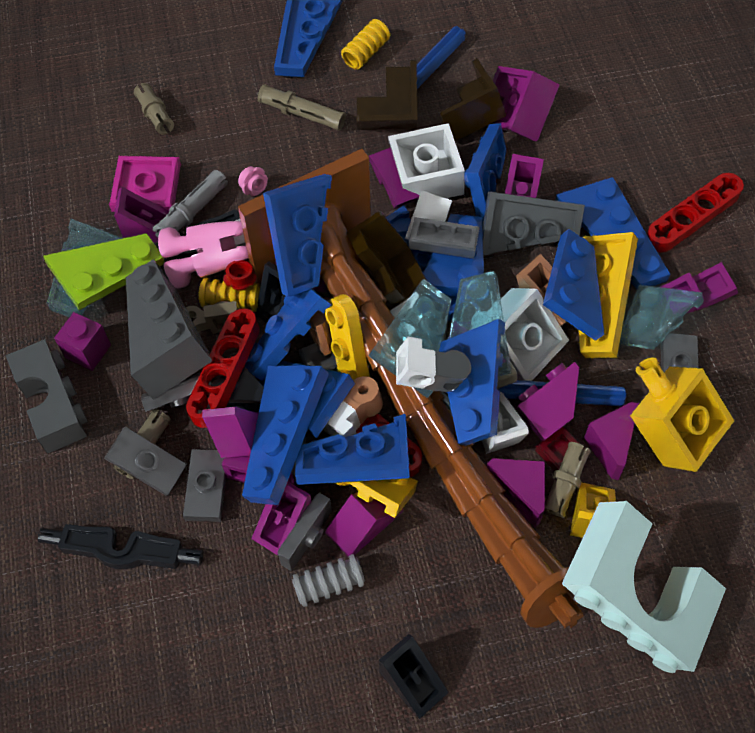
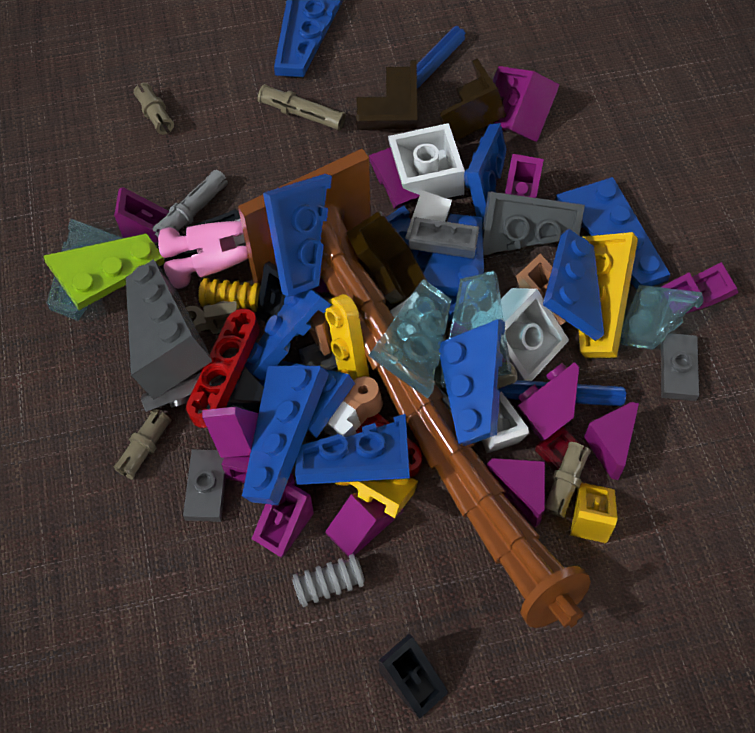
(57, 419): dark grey arch -> none
(82, 341): magenta brick -> none
(139, 550): black piece -> none
(145, 461): flat silver plate -> none
(148, 177): dark pink plate -> none
(239, 275): red plate -> none
(253, 180): bright pink plate -> none
(305, 532): flat silver plate -> none
(365, 44): yellow piece -> none
(430, 368): leg -> none
(604, 581): light aqua arch -> none
(680, 414): yellow brick -> none
(696, 213): red beam -> none

